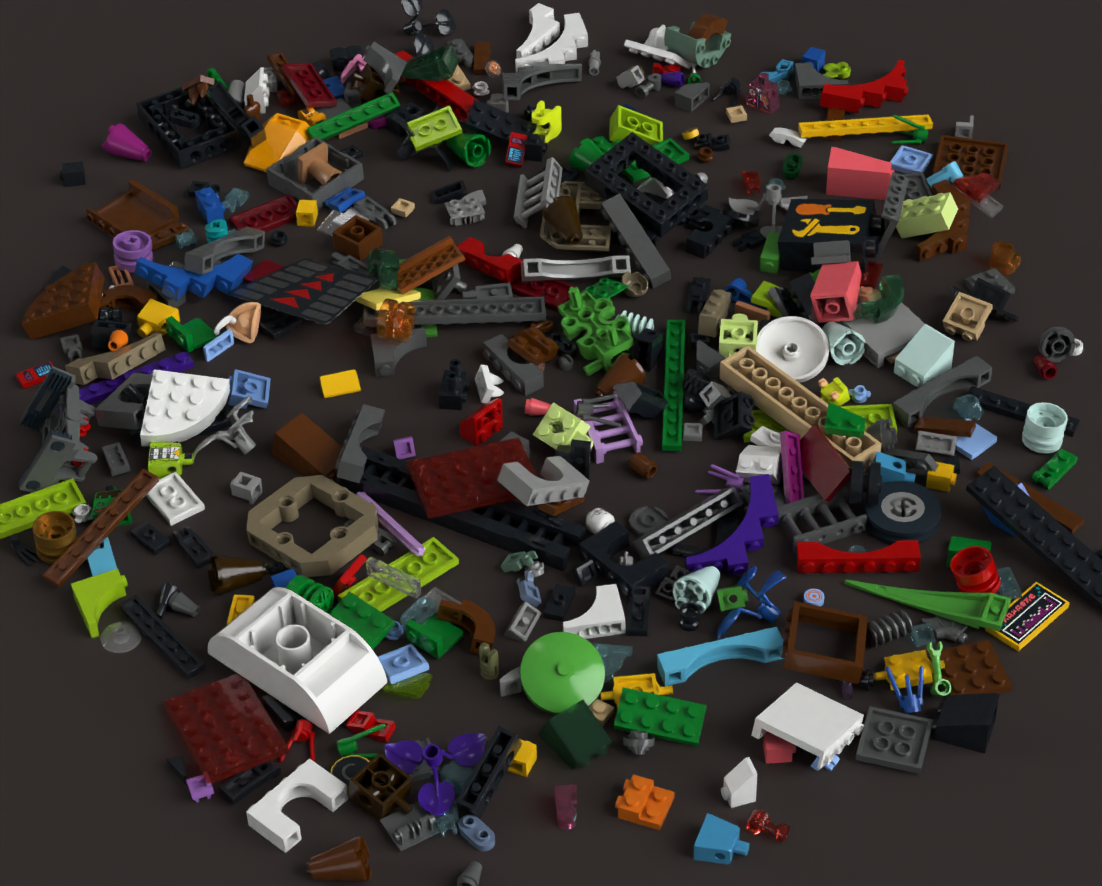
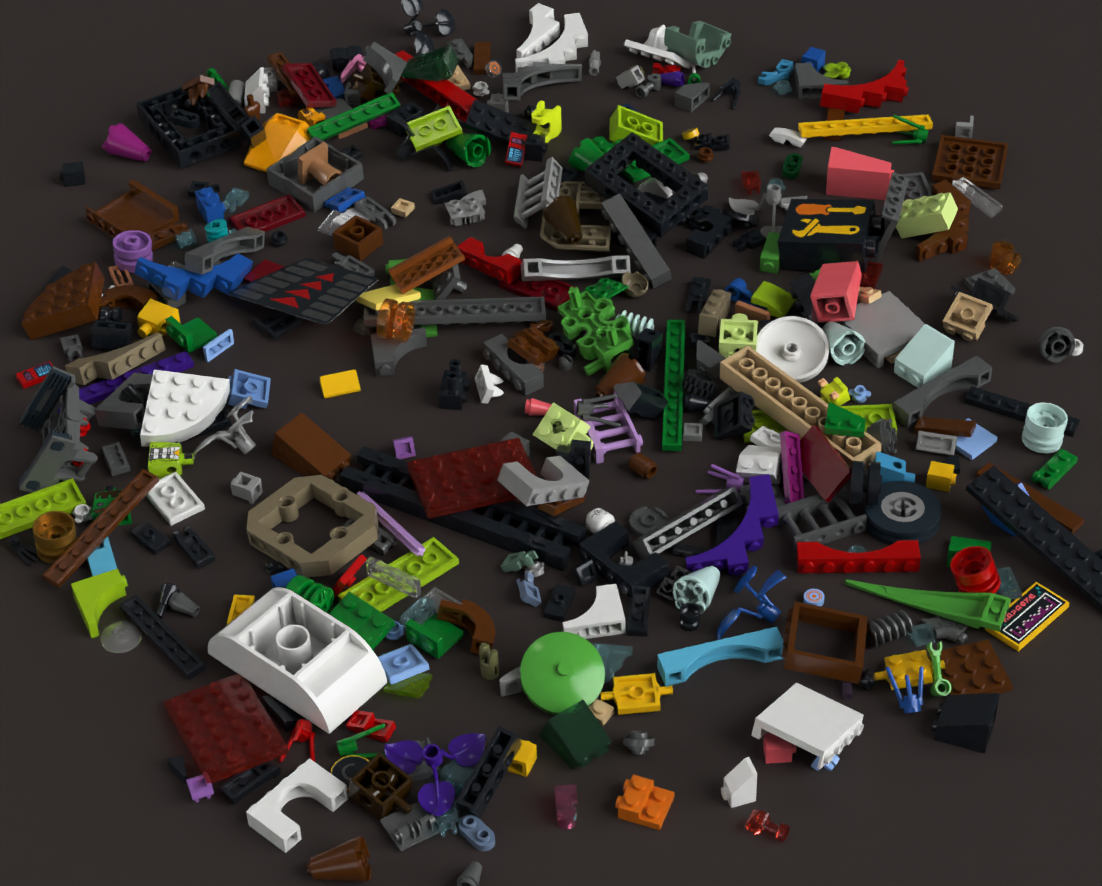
(117, 340): orange cone -> none
(233, 573): dark brown cone -> none
(242, 321): light nougat hat -> none
(307, 213): yellow panel -> none
(351, 458): dark grey arch -> none
(386, 265): clear green arch -> none
(482, 423): red slope -> none
(489, 291): dark grey hinge -> none
(522, 622): light grey slope -> none
(660, 716): green plate -> none
(707, 26): reddish brown arch -> none
(713, 394): dark grey panel -> none
(718, 841): dark azure torso -> none
(725, 593): bright green brick -> none
(736, 114): tan plate -> none
(763, 94): clear pink torso -> none
(784, 301): black plate -> none
(831, 252): dark grey panel -> none
(892, 294): clear green arch -> none
(894, 740): dark grey plate -> none
(910, 160): light blue tile -> none
(914, 459): dark grey plate -> none
(947, 173): medium azure piece -> none
(968, 407): clear light blue piece -> none
(977, 186): clear red wing -> none
(1045, 367): dark red cone -> none

